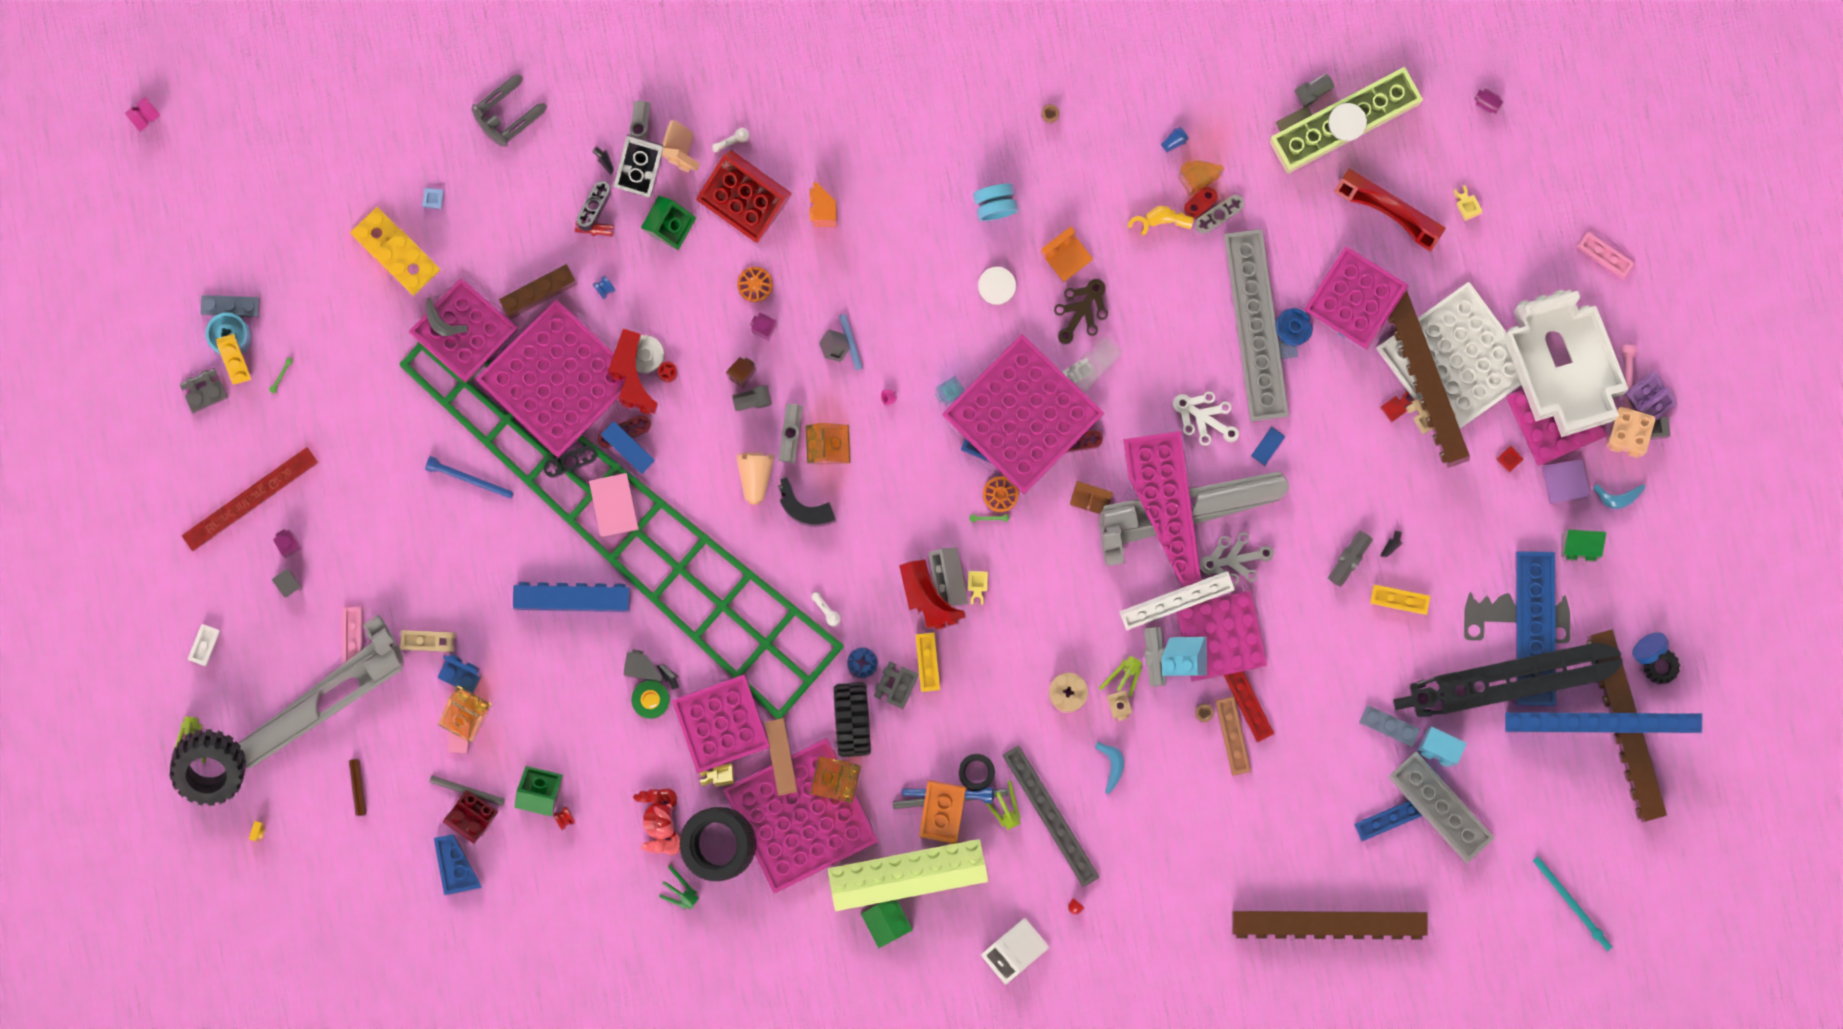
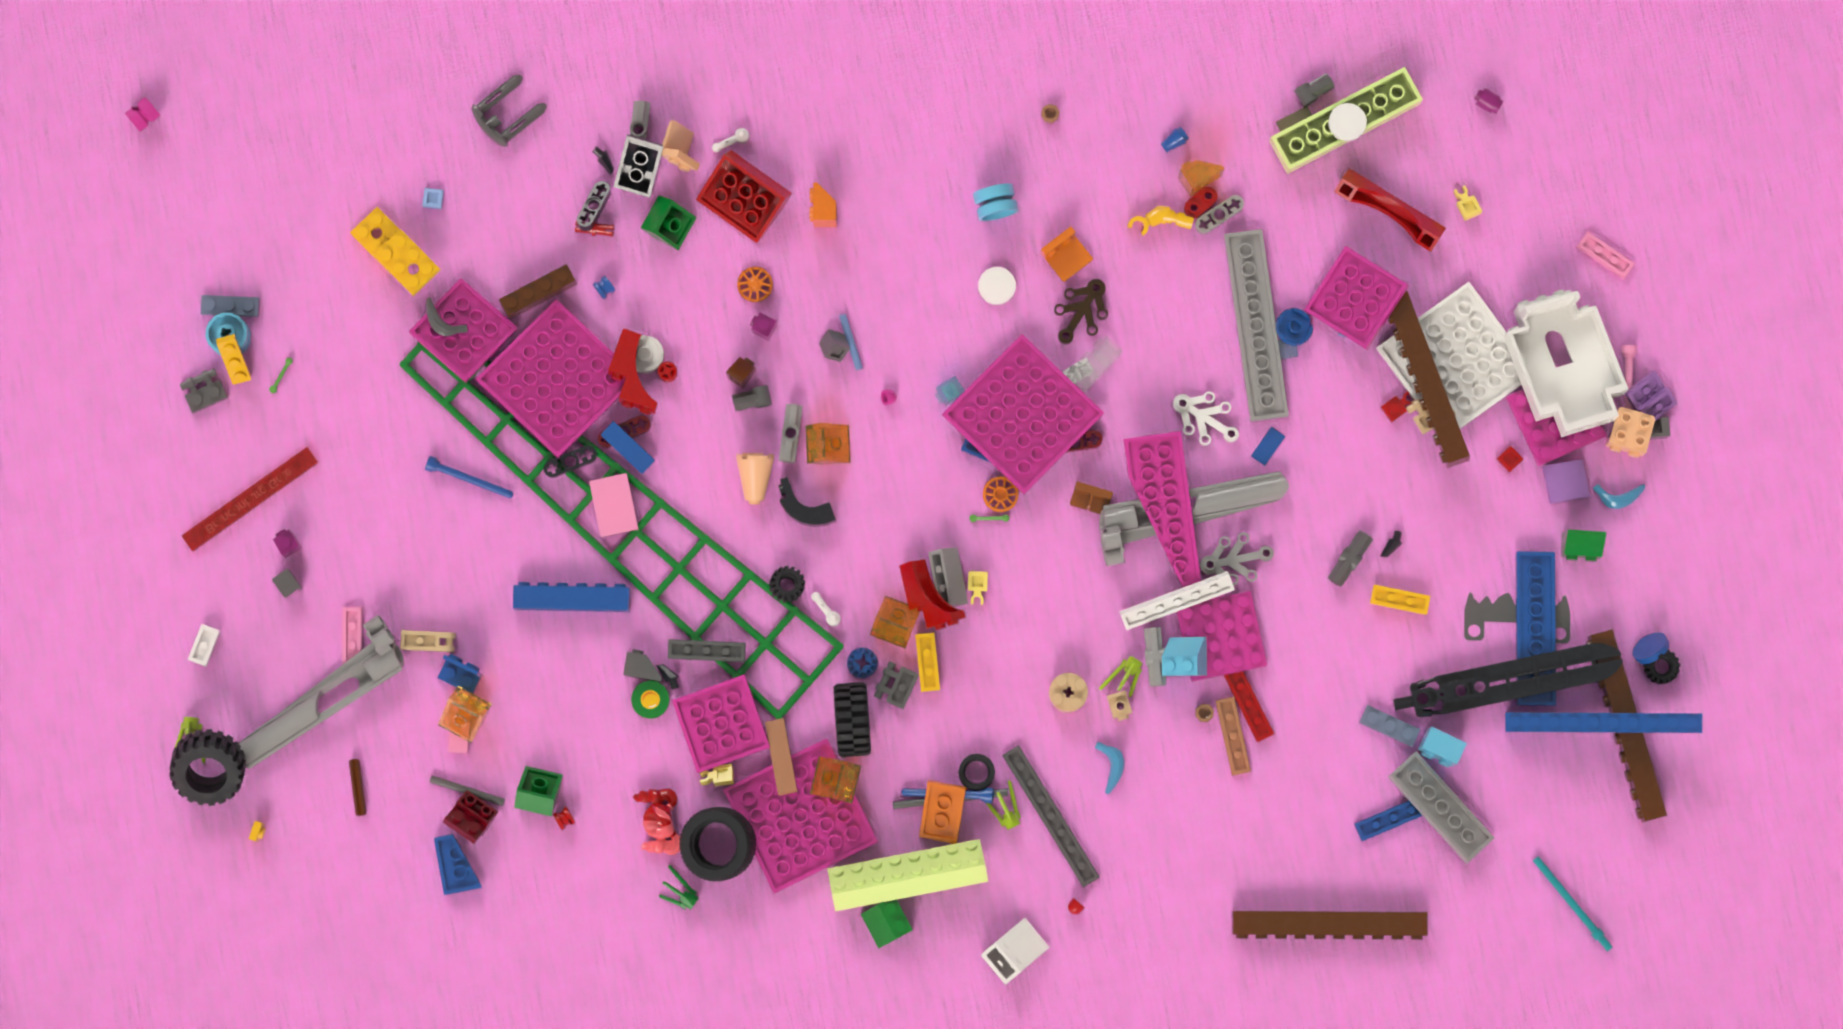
(706, 650): none -> dark grey tile
(791, 574): none -> black tyre
(894, 622): none -> clear yellow slope

